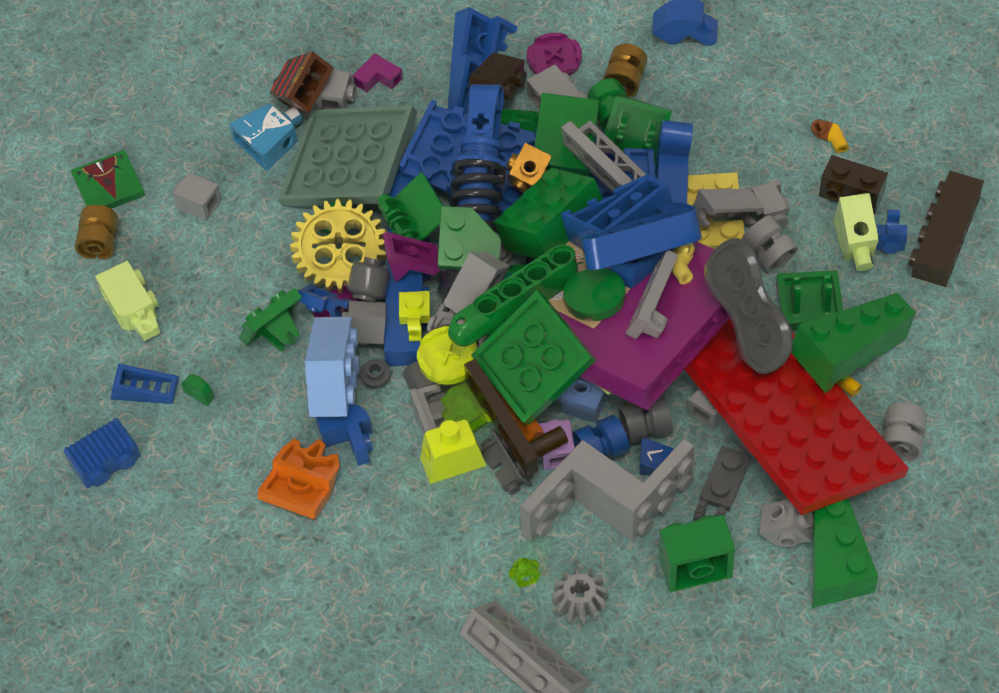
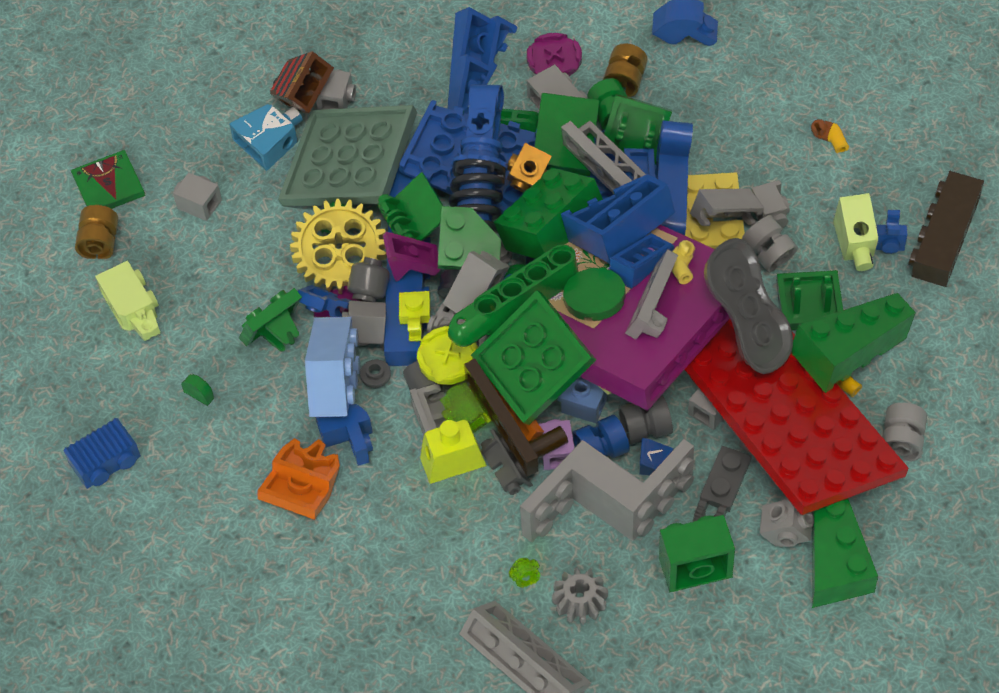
(132, 393): blue slope -> none
(377, 70): magenta piece -> none
(503, 71): dark brown brick -> none
(671, 228): blue beam -> none
(850, 178): dark brown brick -> none

